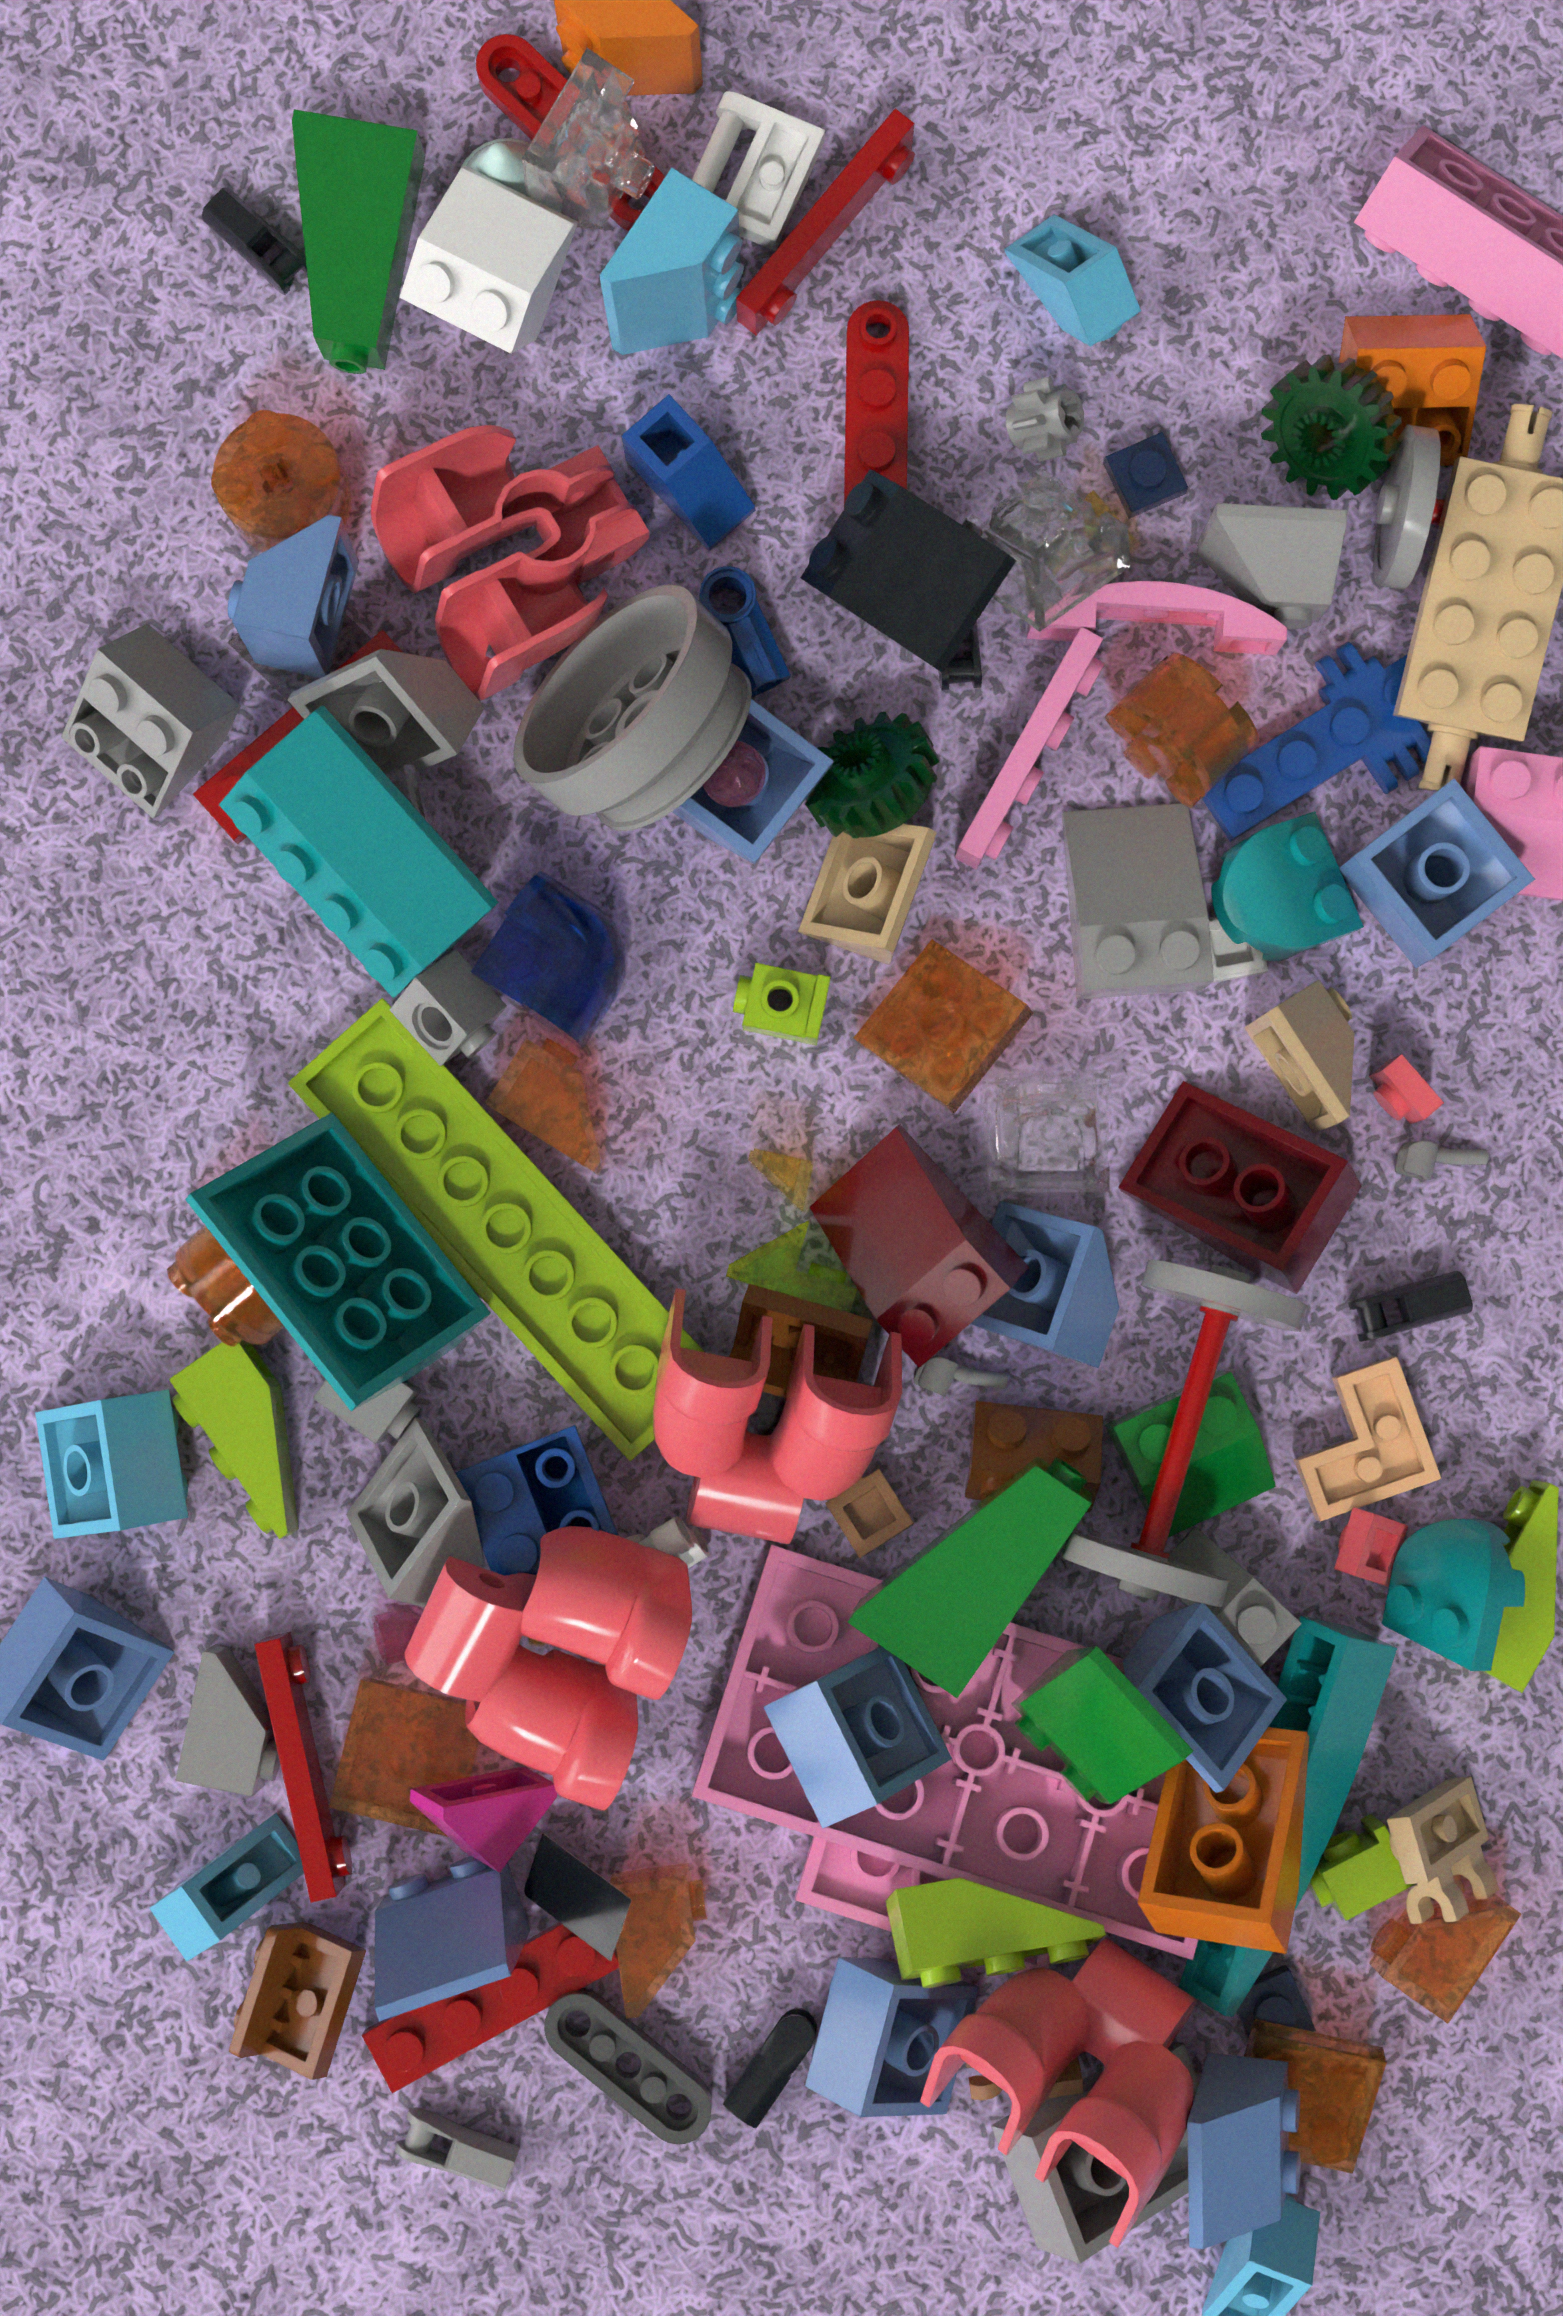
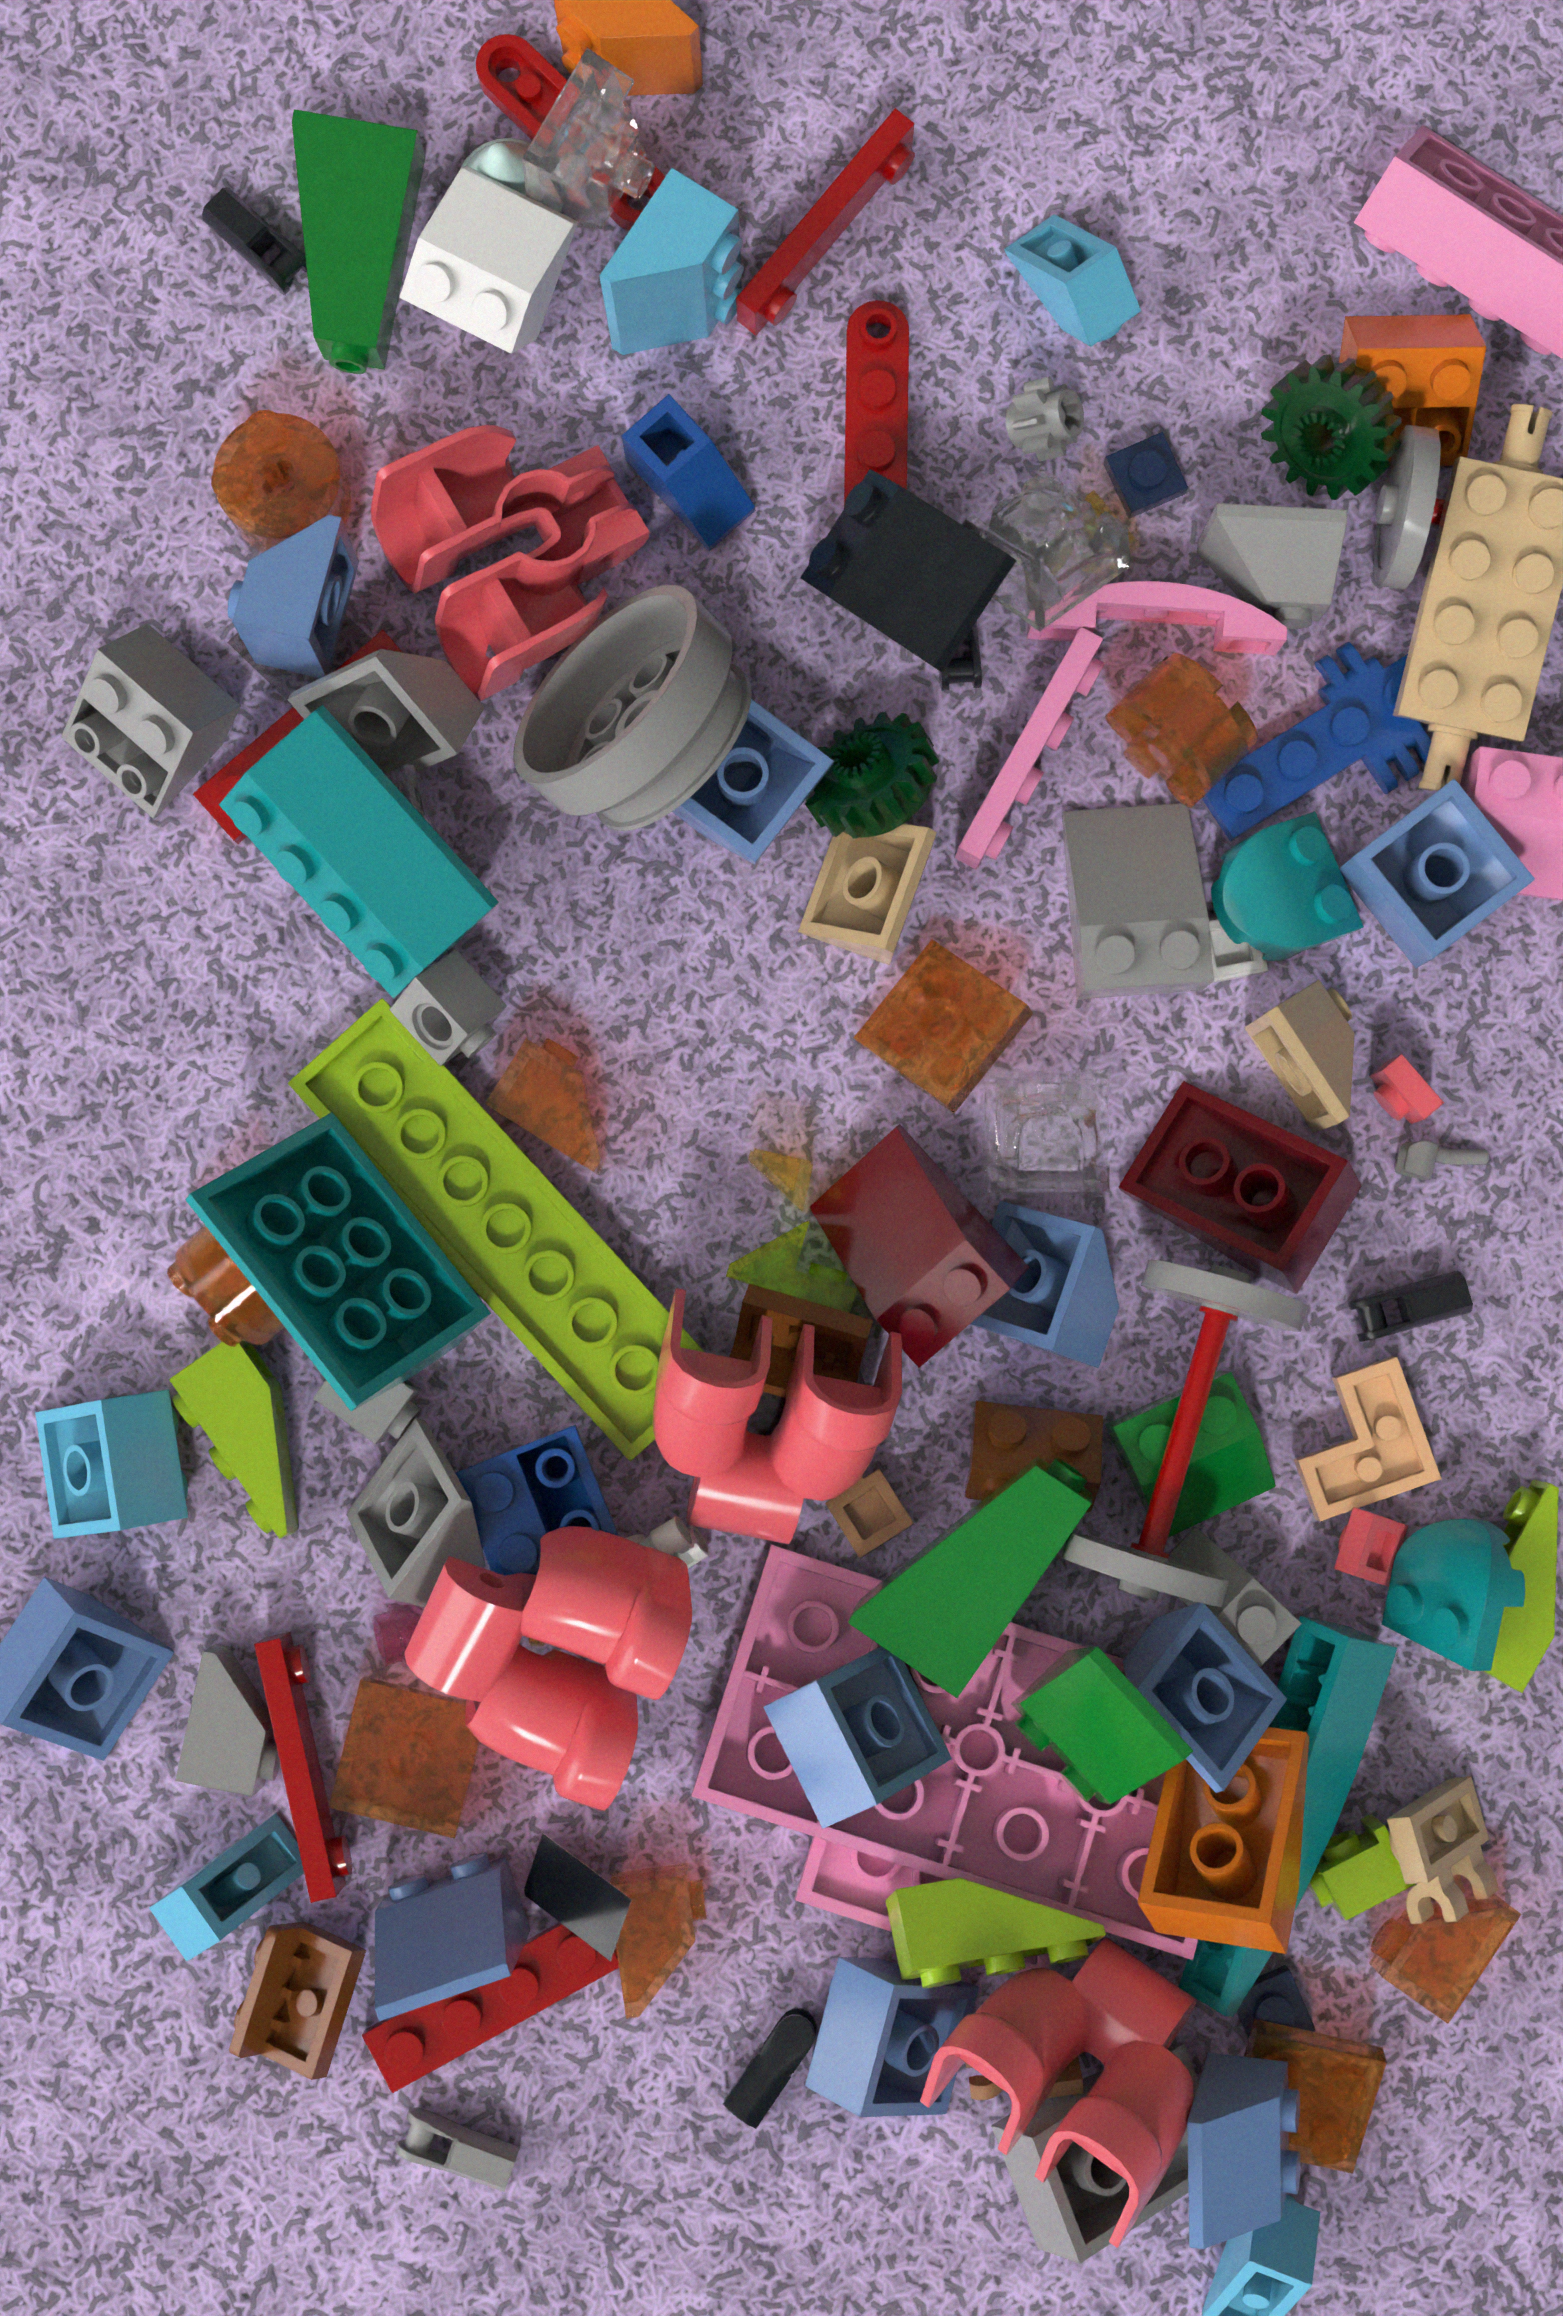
(488, 1811): dark pink slope -> none
(556, 958): clear blue brick -> none
(641, 2092): dark grey plate -> none
(738, 777): clear pink plate -> none
(752, 641): blue piece -> none
(772, 170): white plate -> none
(797, 1023): lime brick -> none
(939, 1372): light grey hand -> none

